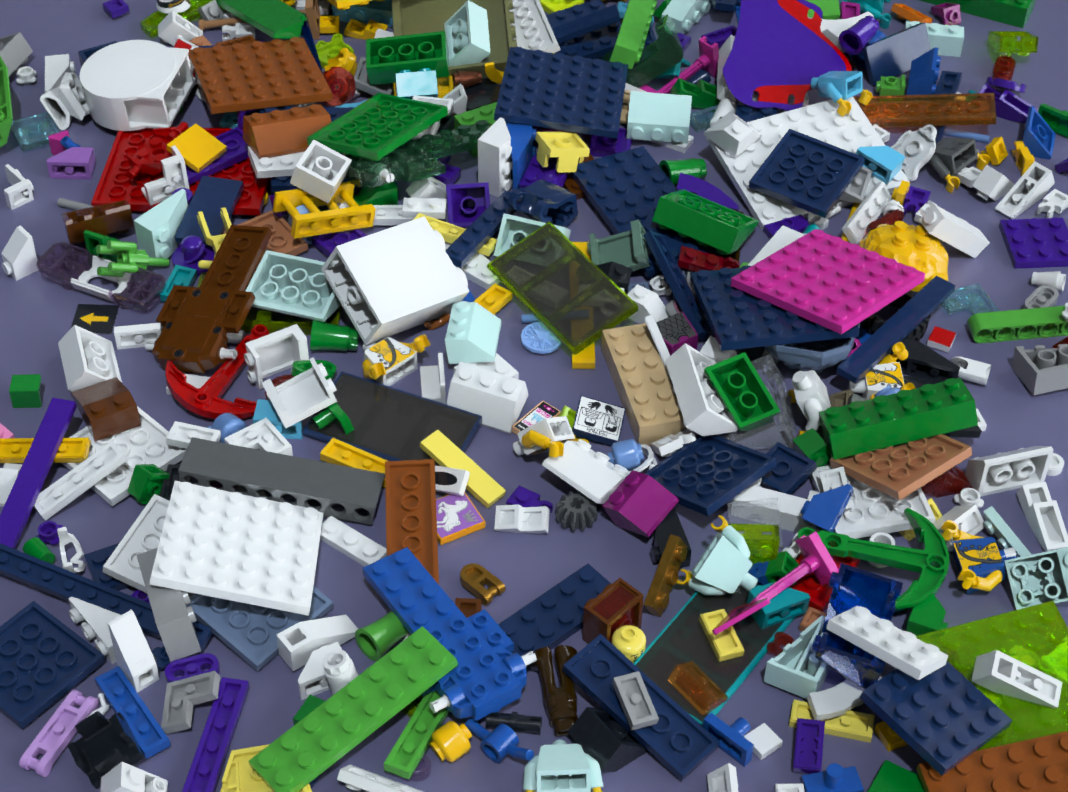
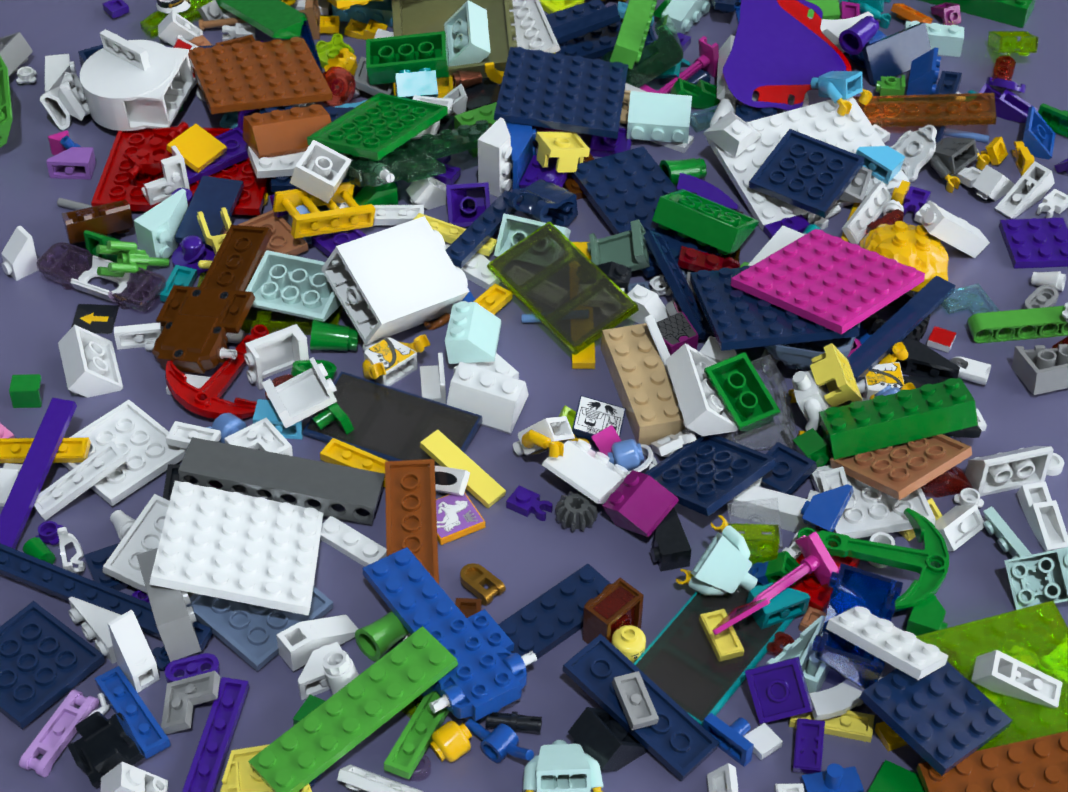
(20, 191): white bracket -> none
(33, 130): clear light blue plate -> none
(107, 408): reddish brown slope -> none
(121, 523): none -> white cone
(125, 50): none -> white plate
(146, 481): green brick -> none
(428, 206): white plate -> none
(522, 519): white slope -> none
(539, 339): light blue wheel -> none
(540, 412): tile -> none
(561, 701): dark brown piece -> none
(605, 439): none -> dark pink tile
(665, 575): pearl gold plate -> none
(697, 687): clear orange slope -> none
(720, 36): dark purple plate -> none
(779, 690): none -> dark purple plate
(835, 371): none -> light yellow panel
(977, 558): torso -> none

